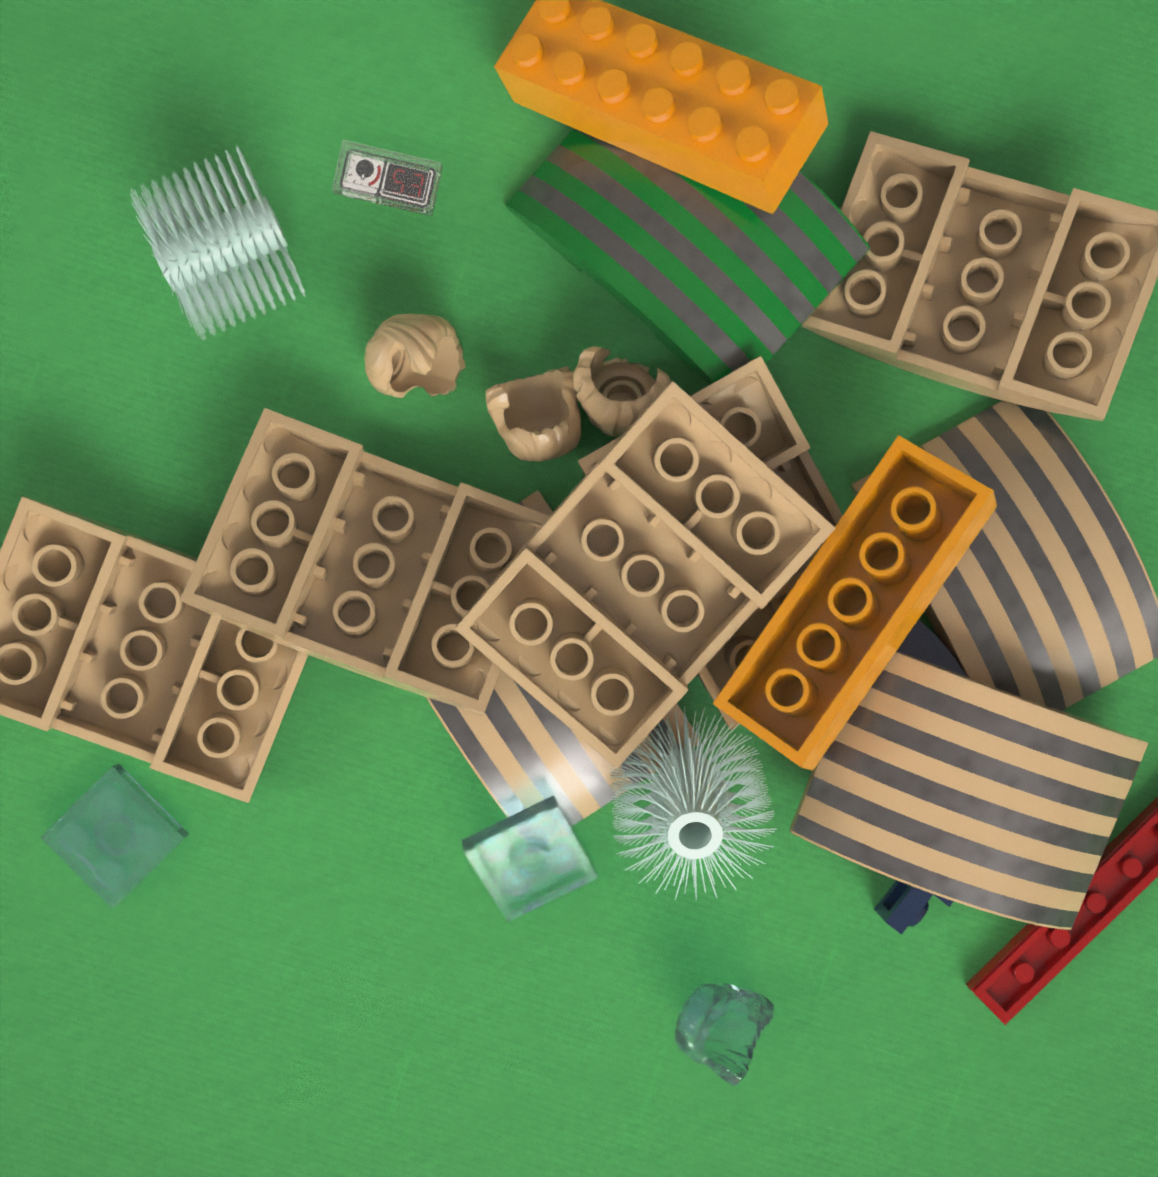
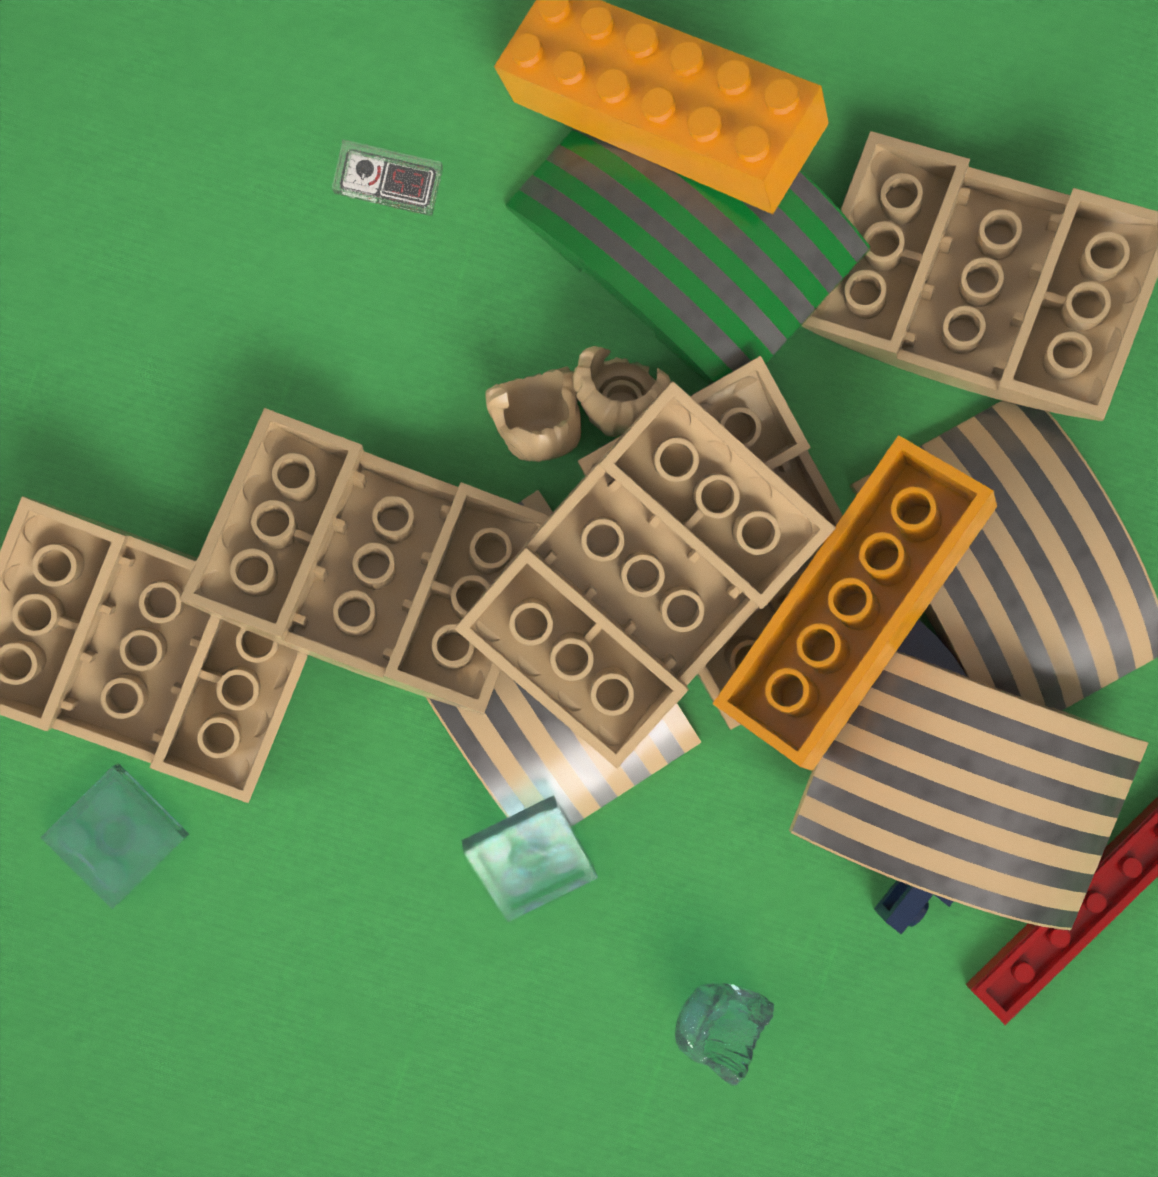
(216, 244): light aqua piece -> none
(414, 353): tan hair -> none
(689, 800): light aqua piece -> none

